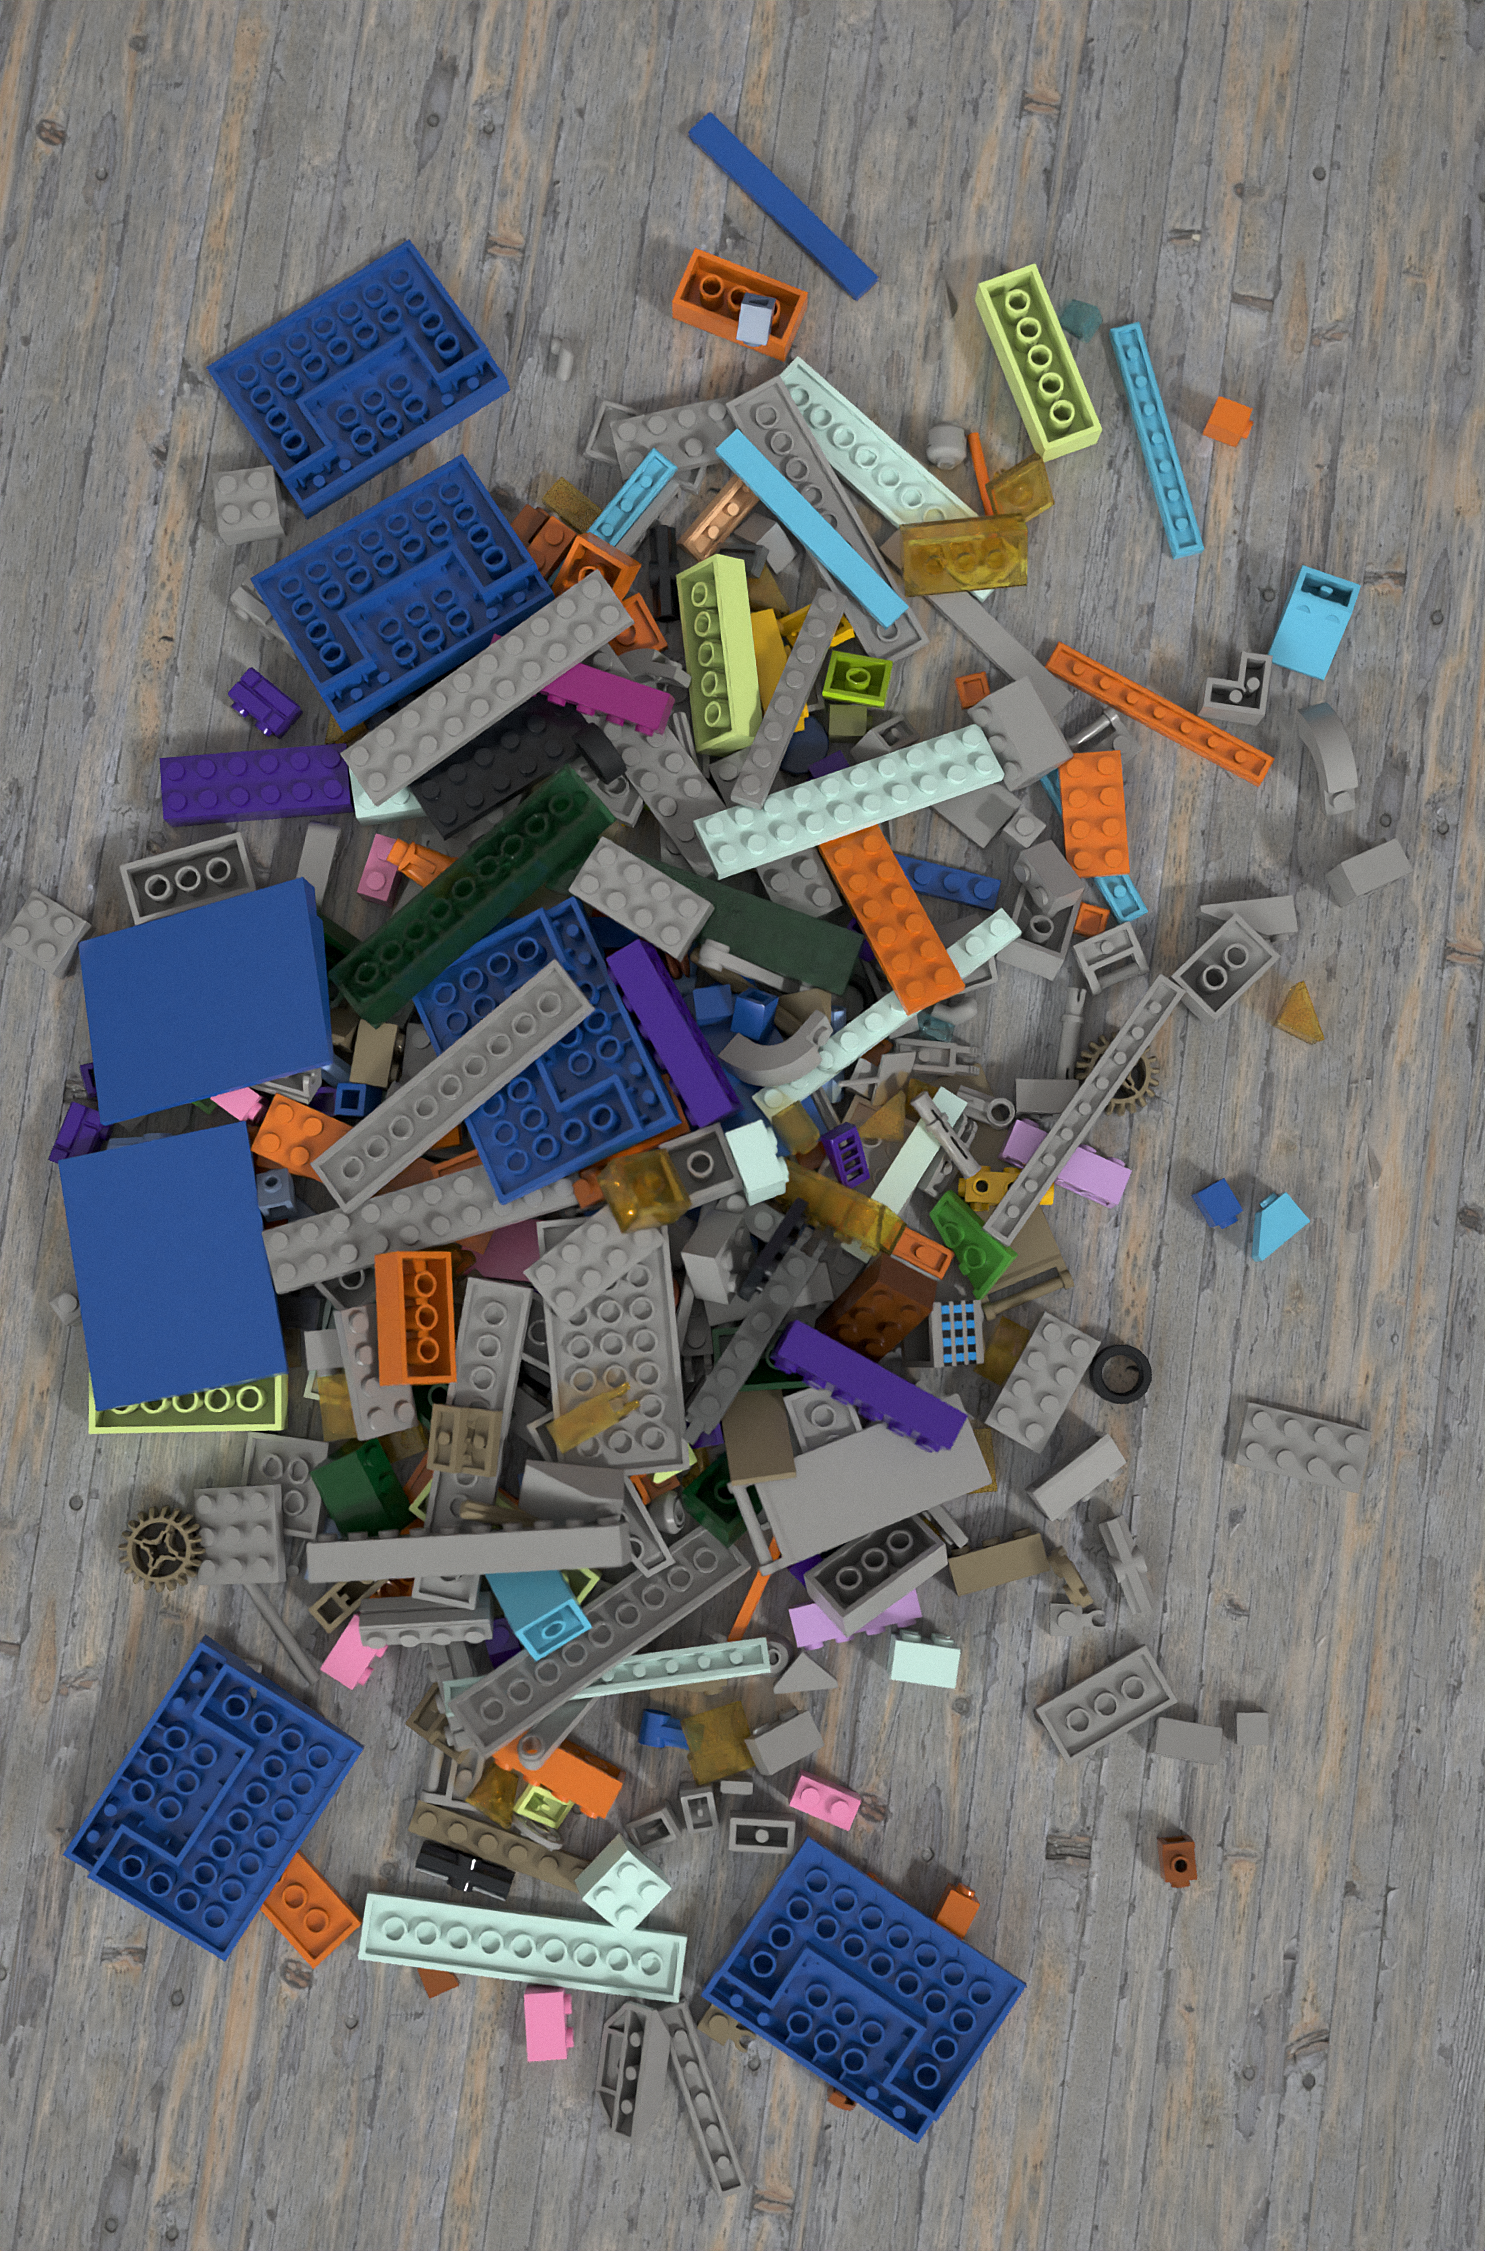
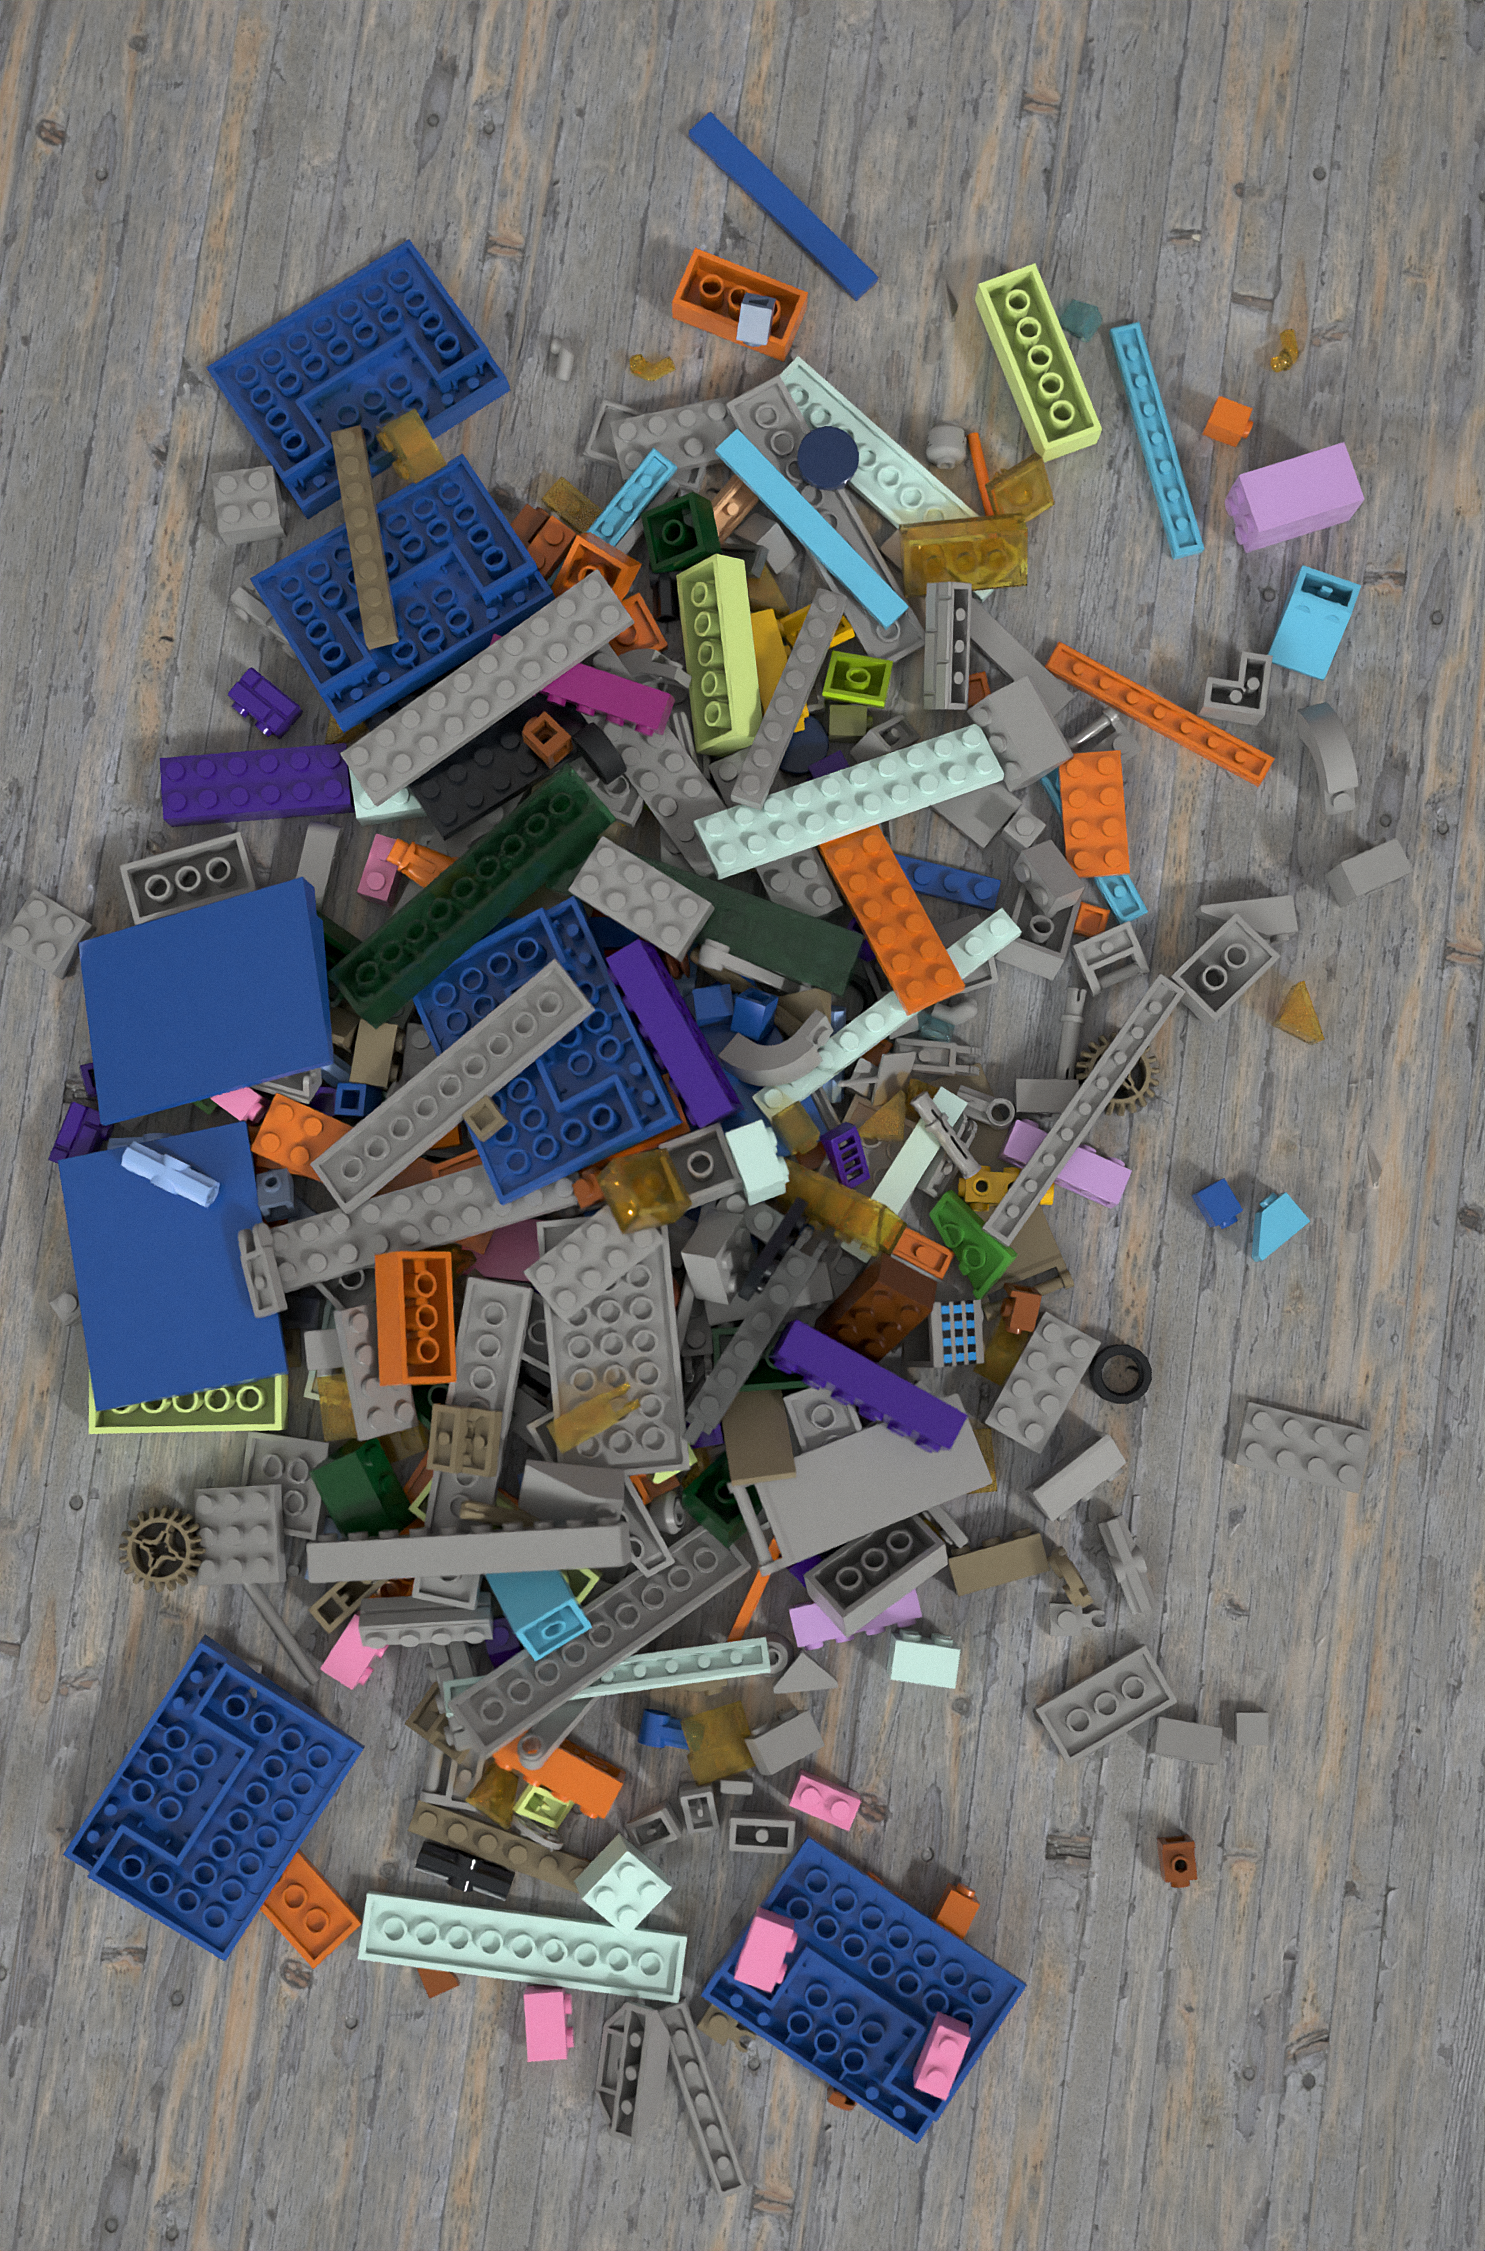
(170, 1174): none -> light blue piece
(261, 1271): none -> light grey hinge
(364, 537): none -> dark tan plate
(410, 445): none -> clear yellow brick
(485, 1118): none -> dark tan plate
(547, 728): none -> dark orange brick
(648, 371): none -> clear yellow arm
(680, 533): none -> dark green slope
(765, 1949): none -> bright pink brick
(827, 458): none -> dark blue tile
(941, 2055): none -> bright pink brick
(947, 646): none -> light grey brick
(1020, 1308): none -> dark orange brick
(1288, 354): none -> clear yellow arm
(1294, 497): none -> lavender brick

